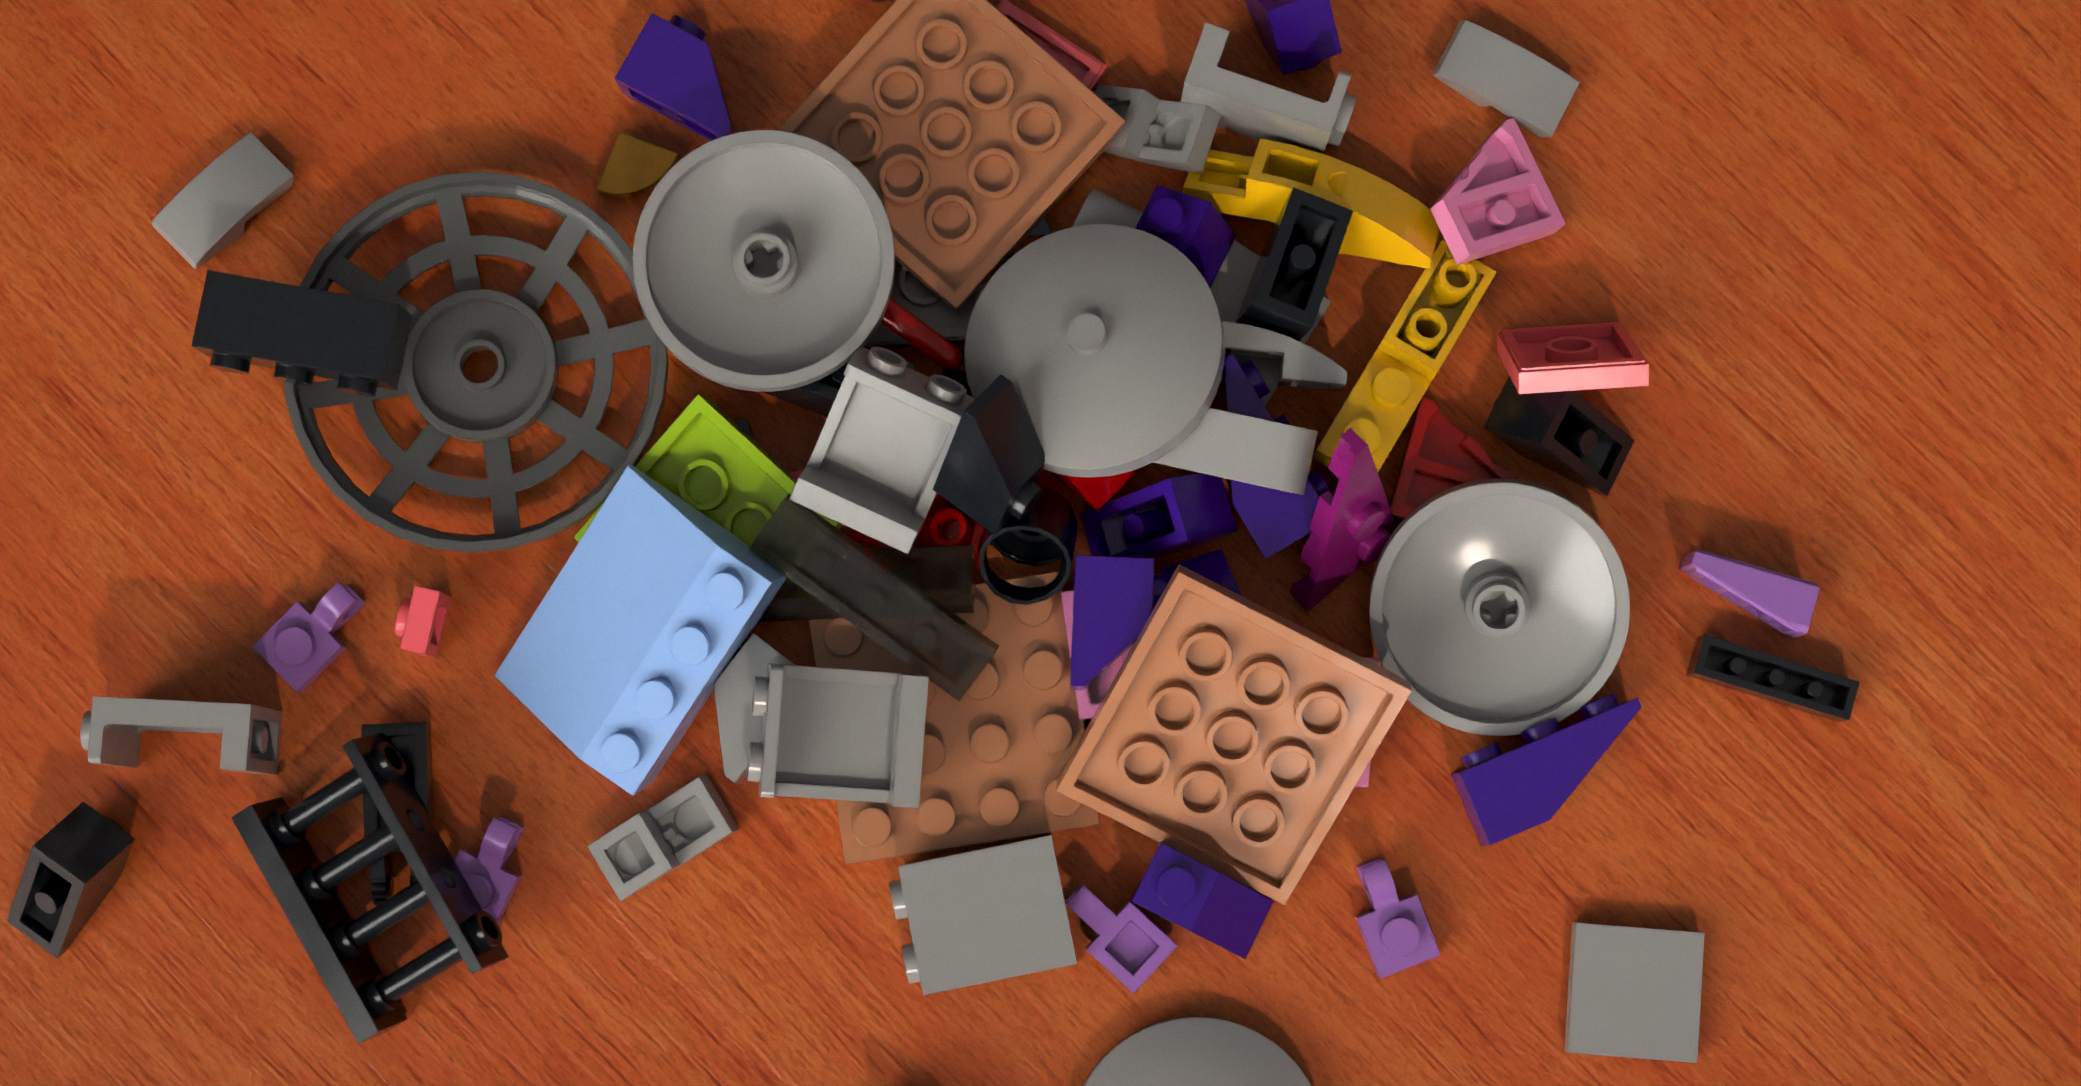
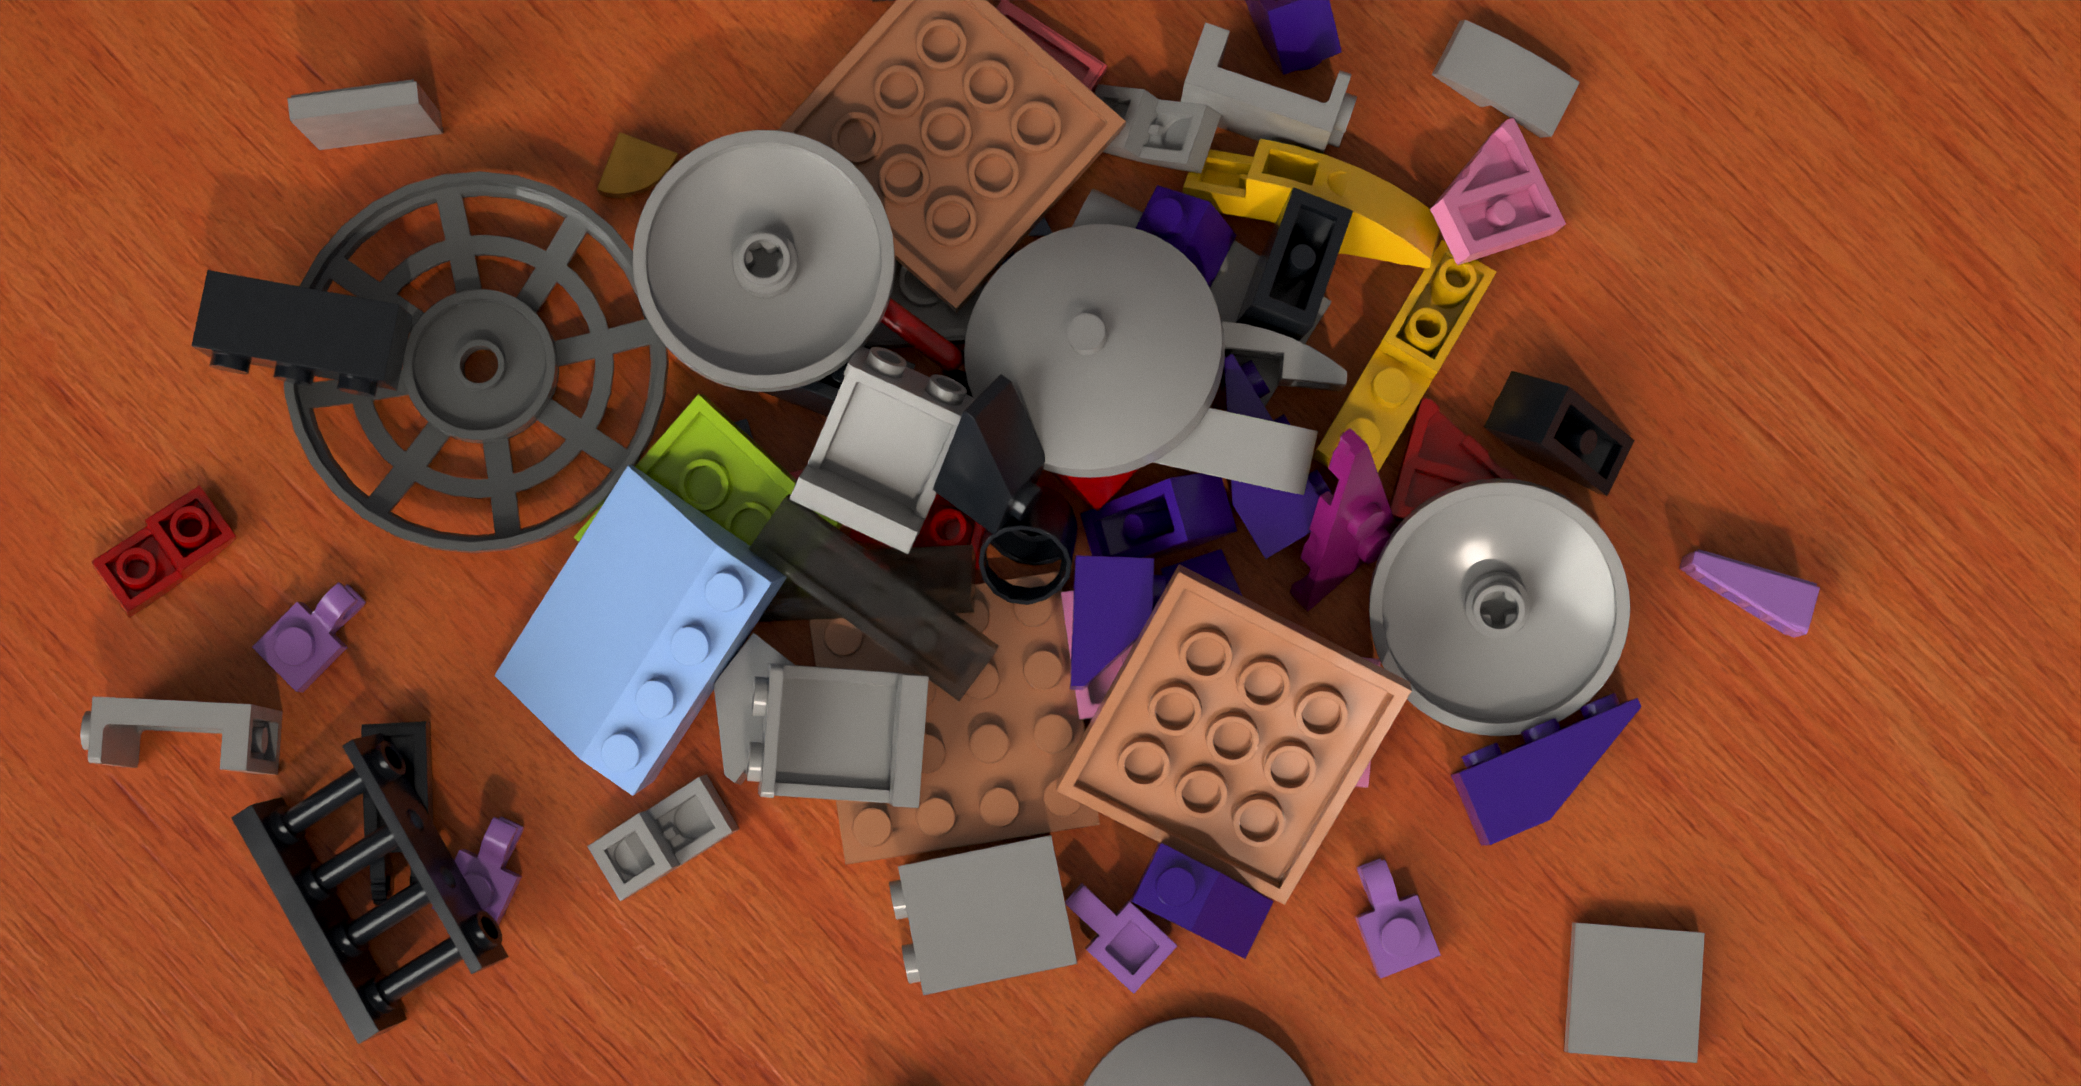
(69, 877): black slope -> none
(164, 552): none -> red slope
(221, 199): light grey slope -> none
(365, 114): none -> light grey tile
(422, 621): coral plate -> none
(676, 77): dark purple slope -> none
(1572, 358): coral tile -> none
(1772, 678): black piece -> none

